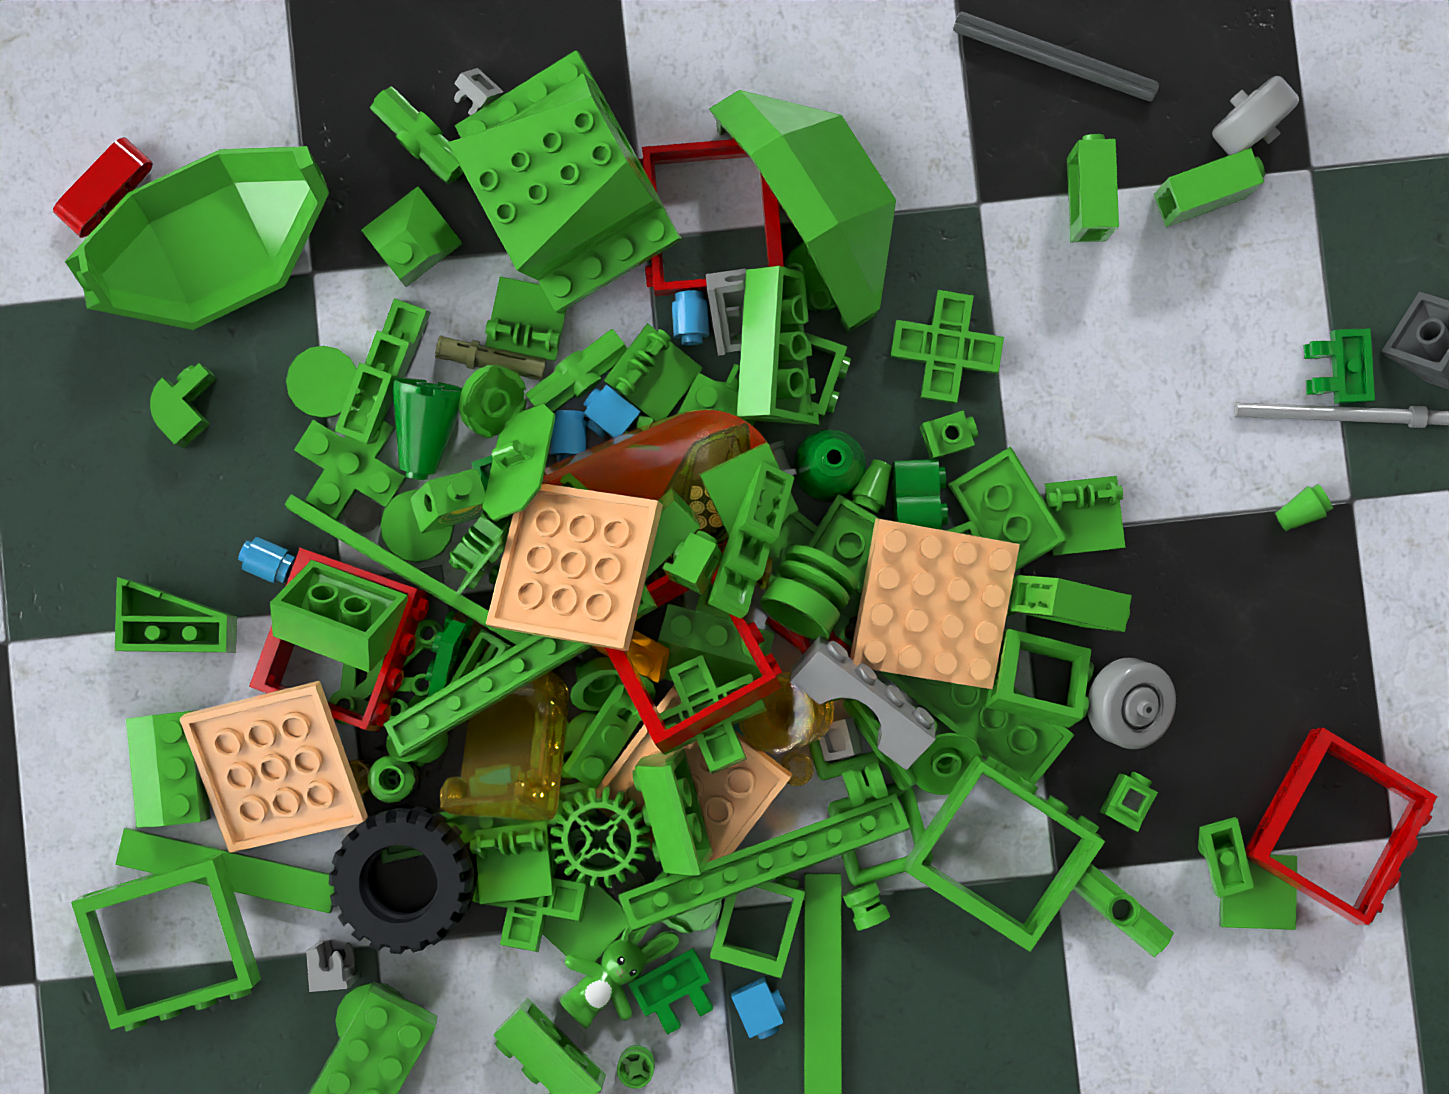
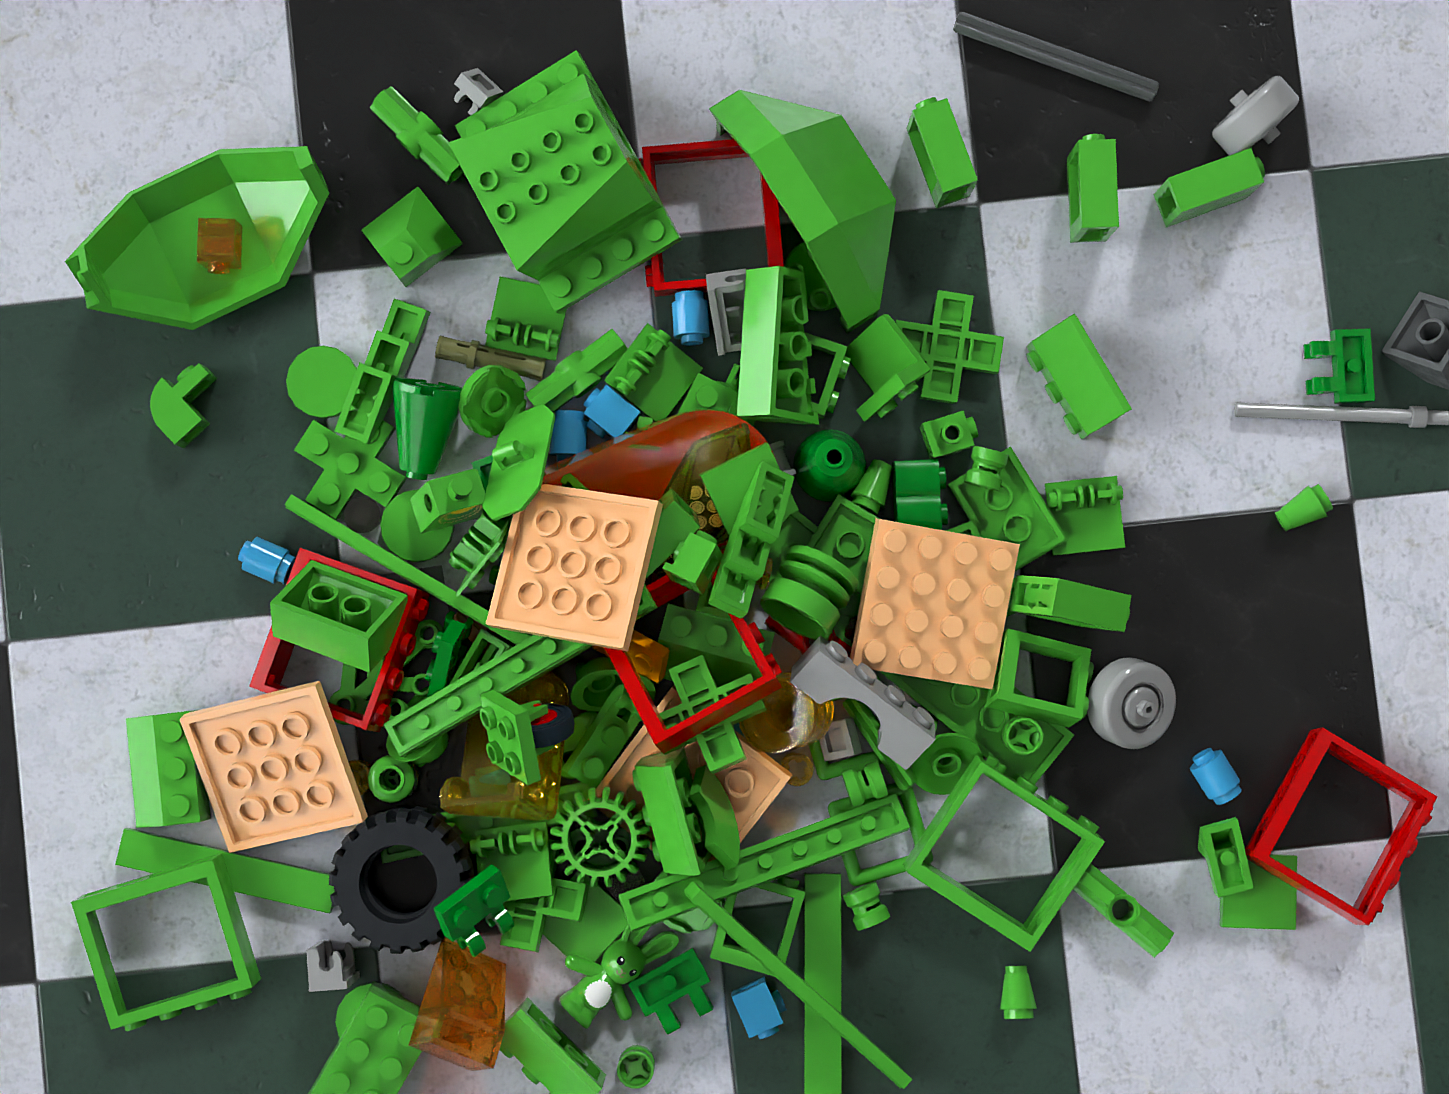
(102, 187): red beam -> none
(168, 623): bright green wedge -> none
(219, 244): none -> clear orange brick
(462, 1009): none -> clear orange slope
(471, 903): none -> green plate
(522, 732): none -> bright green plate
(717, 816): none -> bright green tile
(797, 985): none -> bright green tile
(887, 365): none -> bright green bracket
(941, 152): none -> bright green window
(988, 460): none -> bright green wheel
(1017, 994): none -> bright green cone
(1027, 738): none -> bright green wheel
(1077, 377): none -> bright green slope
(1129, 800): bright green window -> none
(1215, 776): none -> dark azure brick

